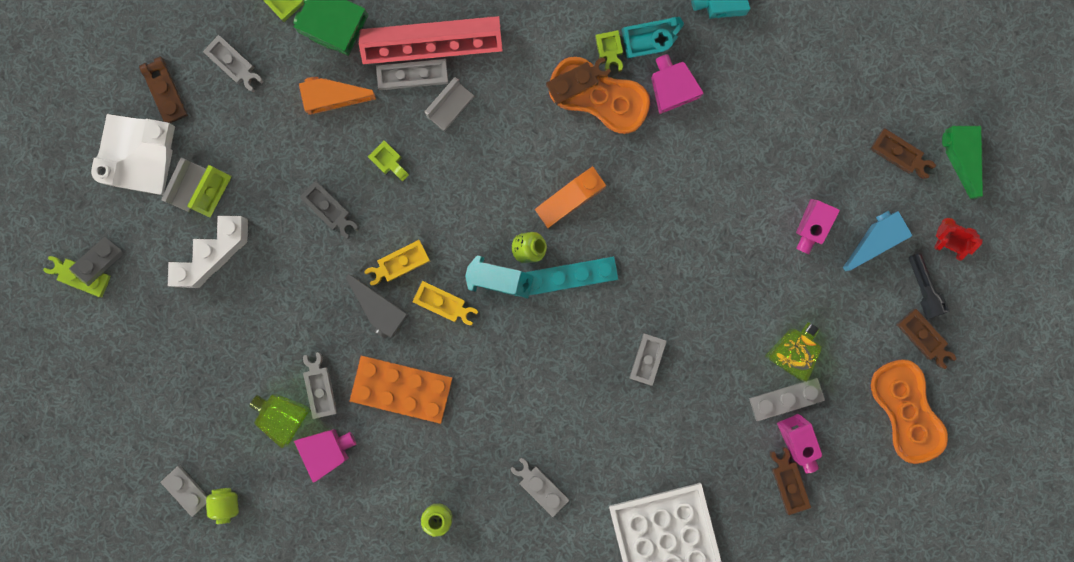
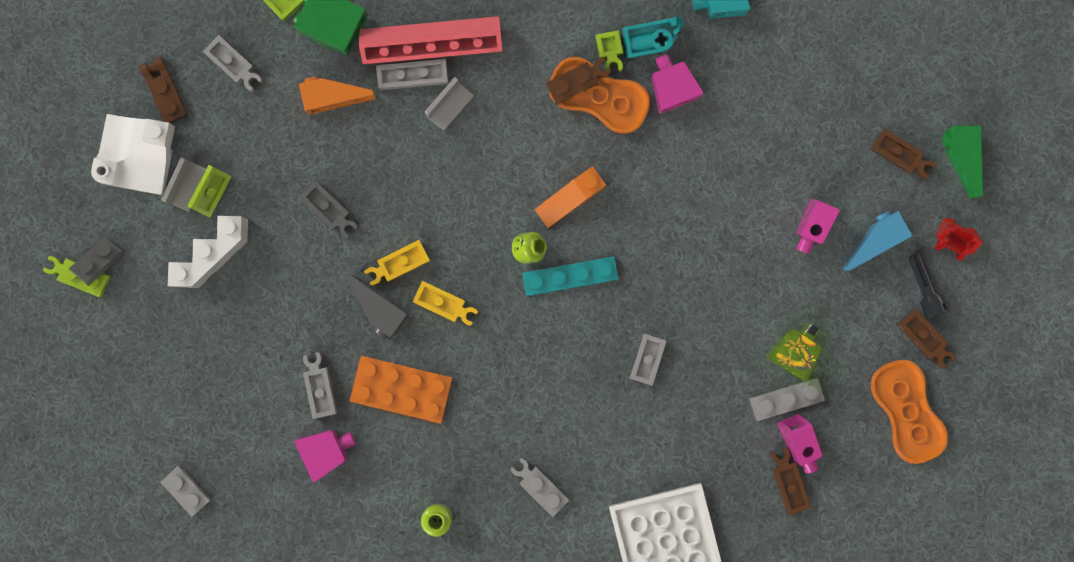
(222, 505): lime head -> none
(279, 417): clear neon green torso -> none
(387, 159): lime plate -> none
(497, 278): piece -> none

